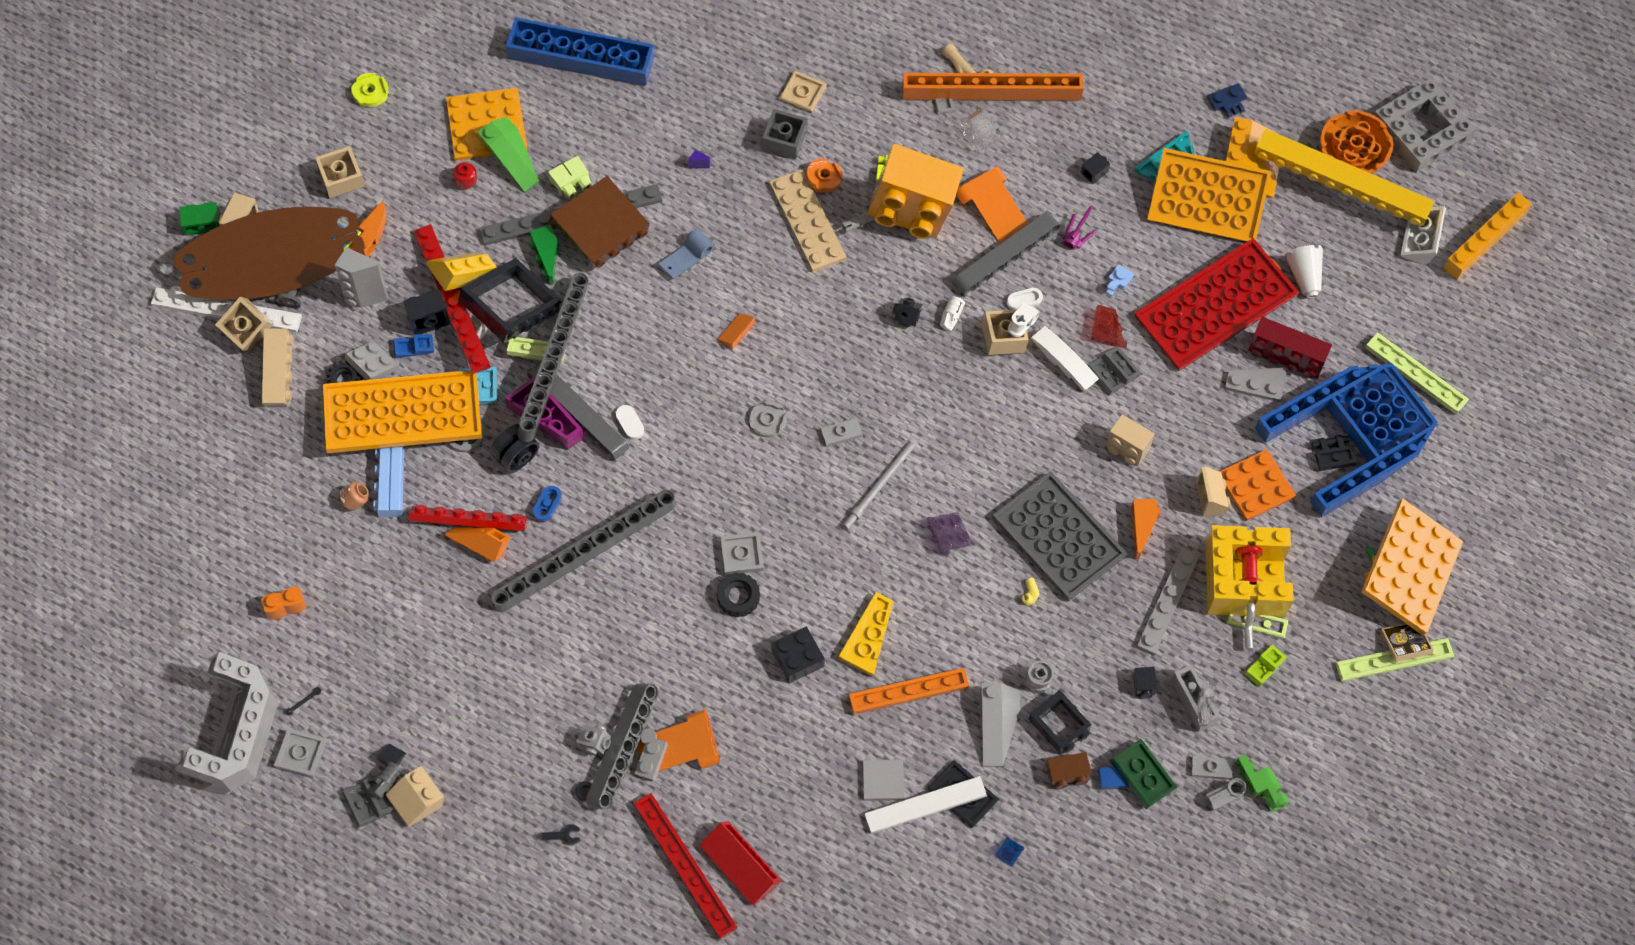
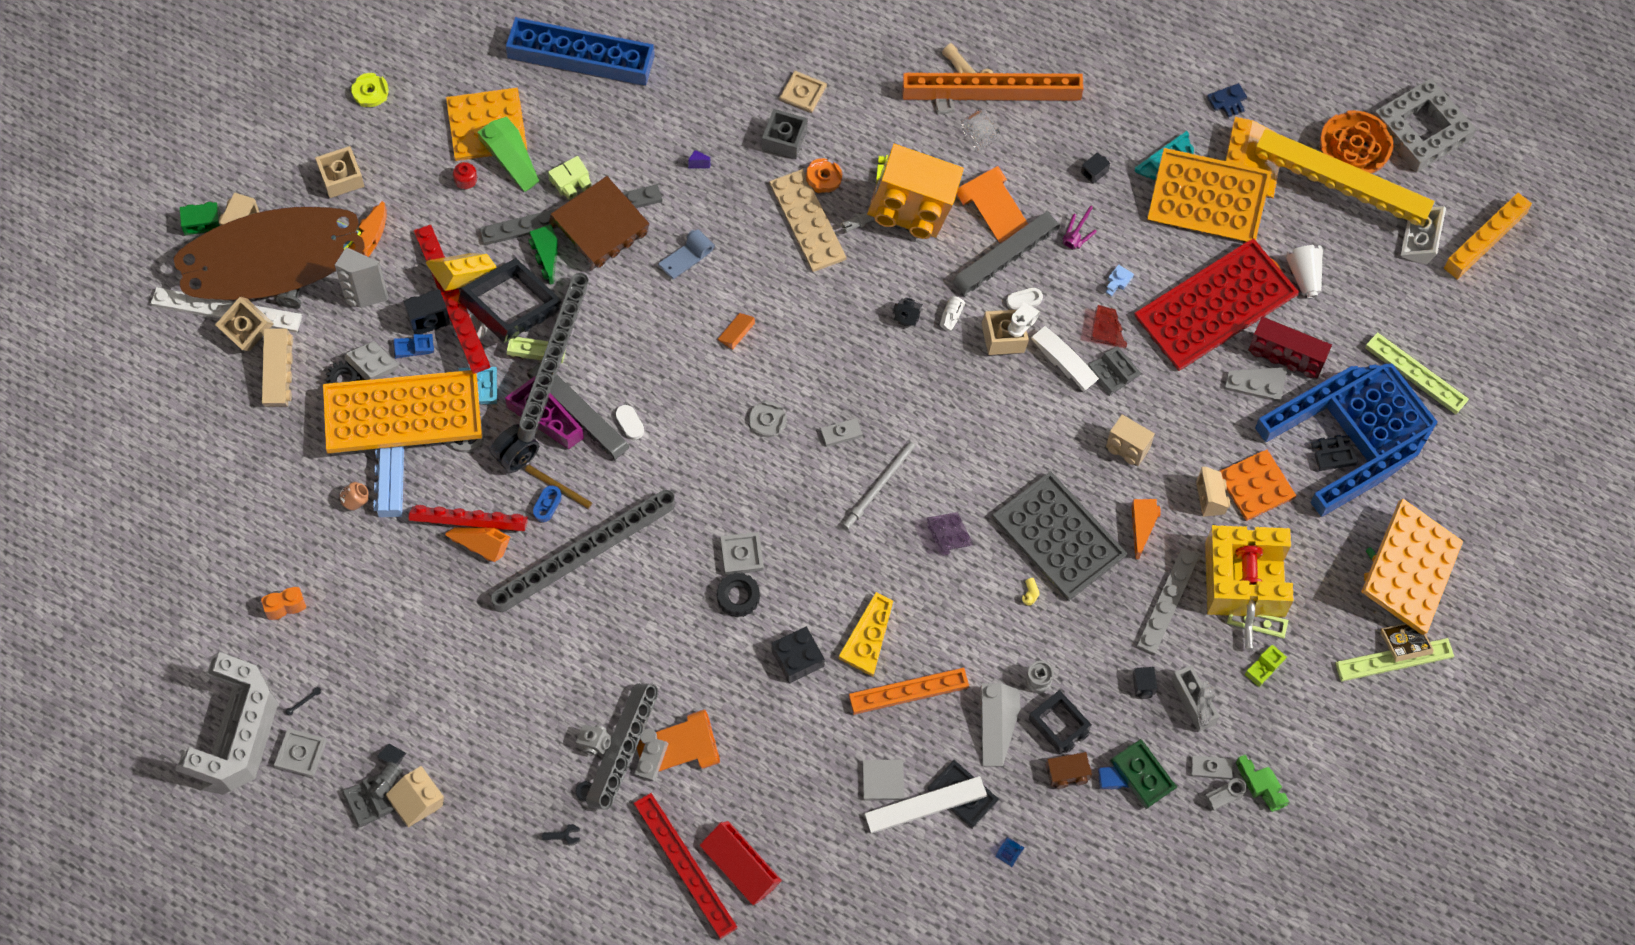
(565, 490): none -> pearl gold bar

